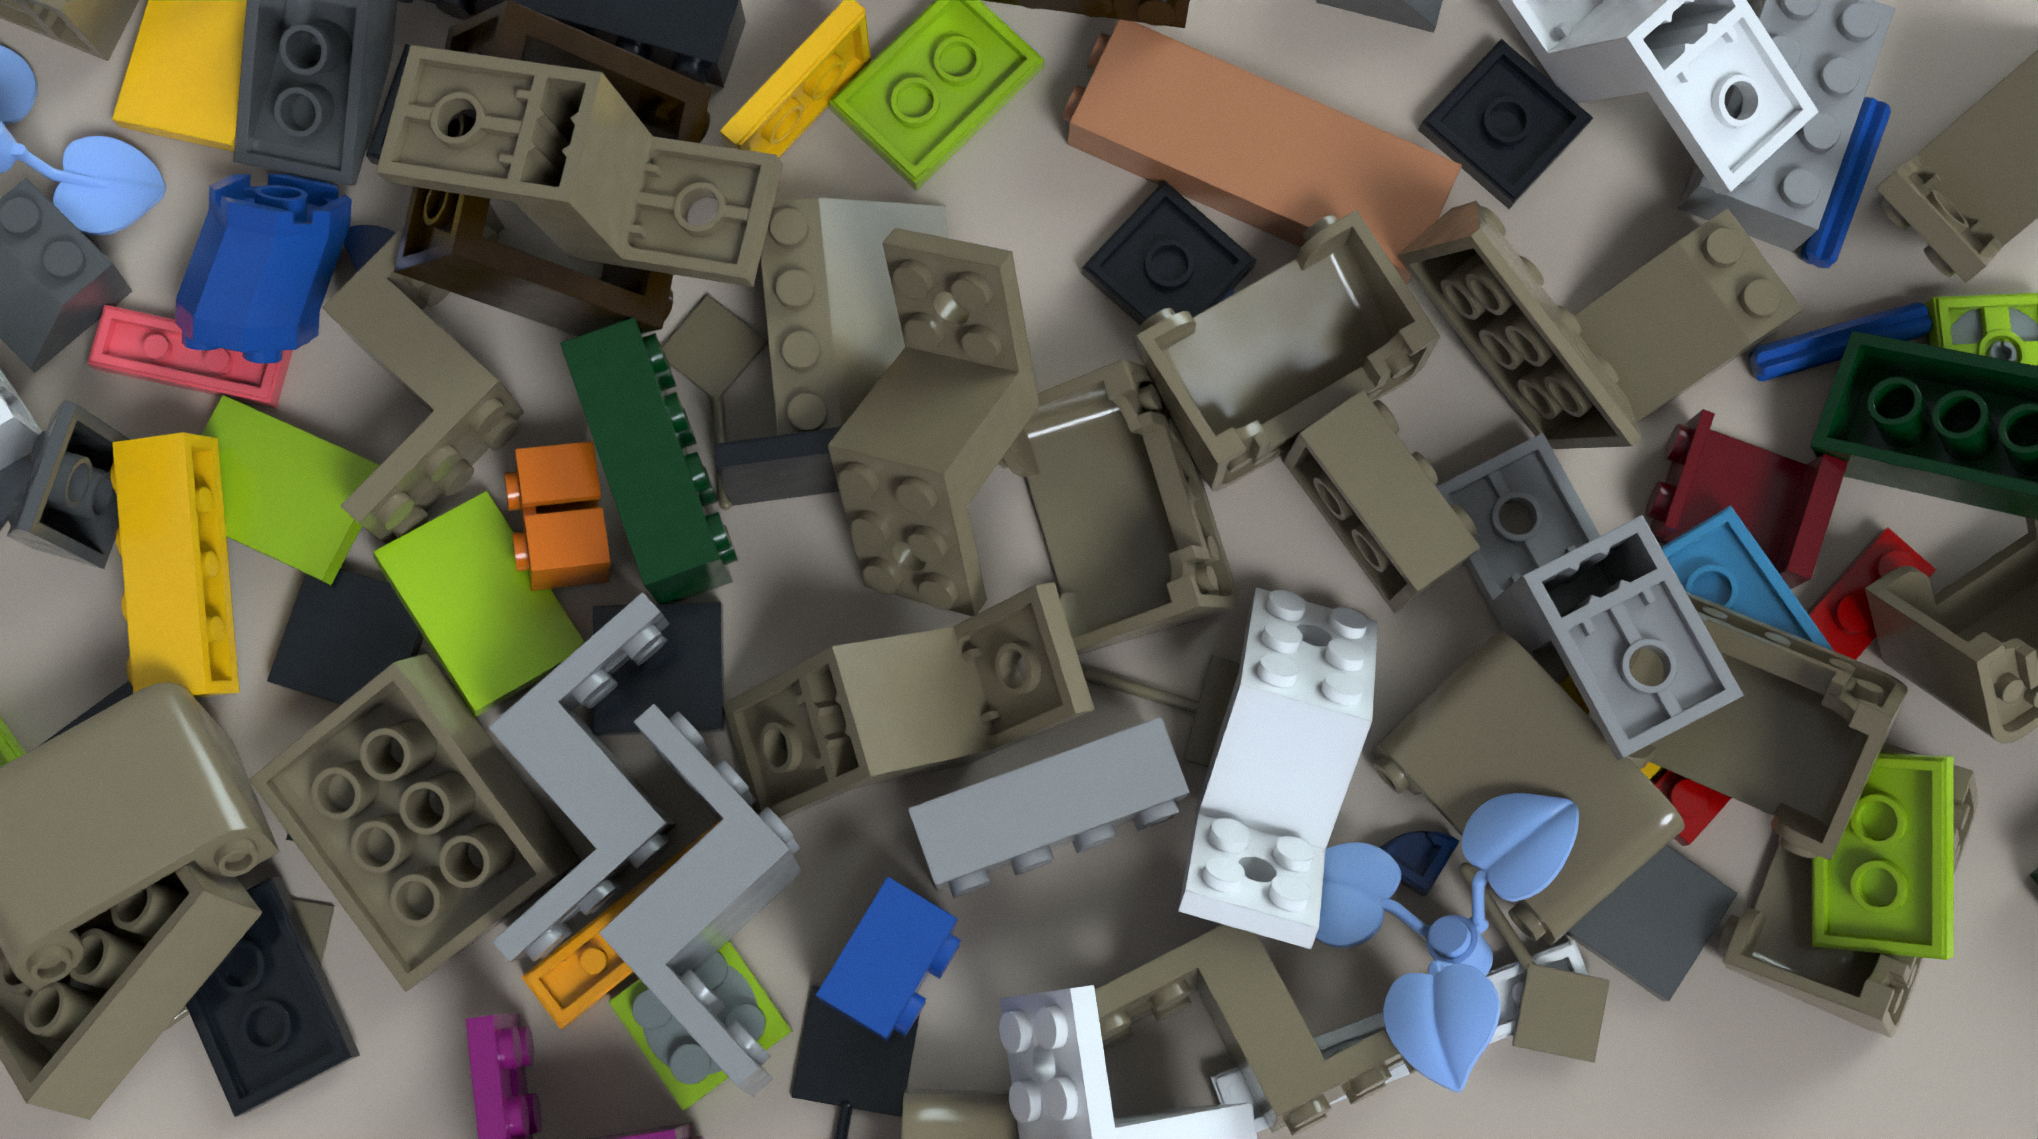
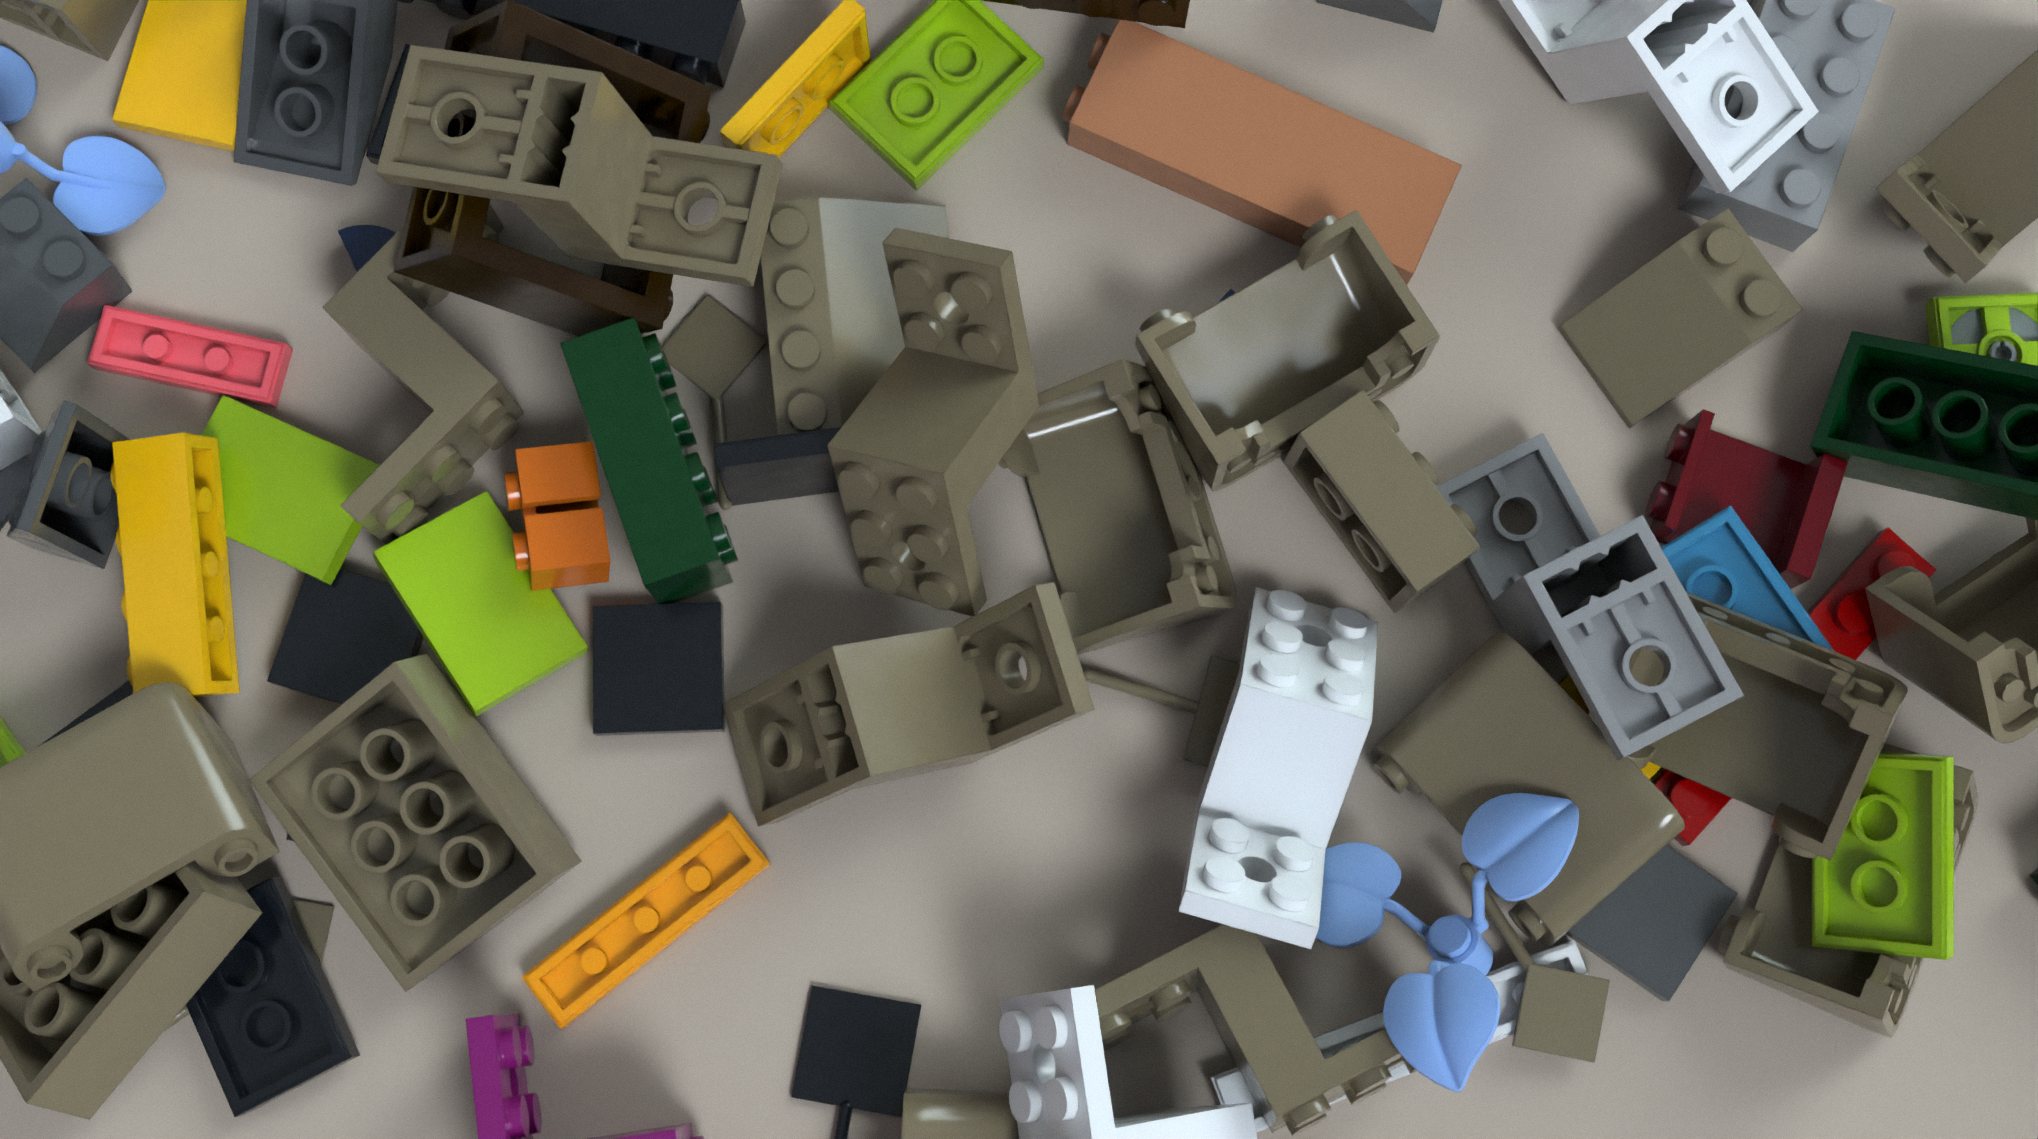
(262, 266): blue brick -> none
(585, 778): light grey bracket -> none
(673, 1051): piece -> none
(705, 898): light grey bracket -> none
(889, 960): blue brick -> none
(1049, 805): light grey brick -> none
(1167, 259): black tile -> none
(1421, 857): dark blue tile -> none
(1505, 123): black tile -> none
(1519, 331): dark tan slope -> none
(1826, 243): blue axle -> none
(1829, 343): blue axle -> none

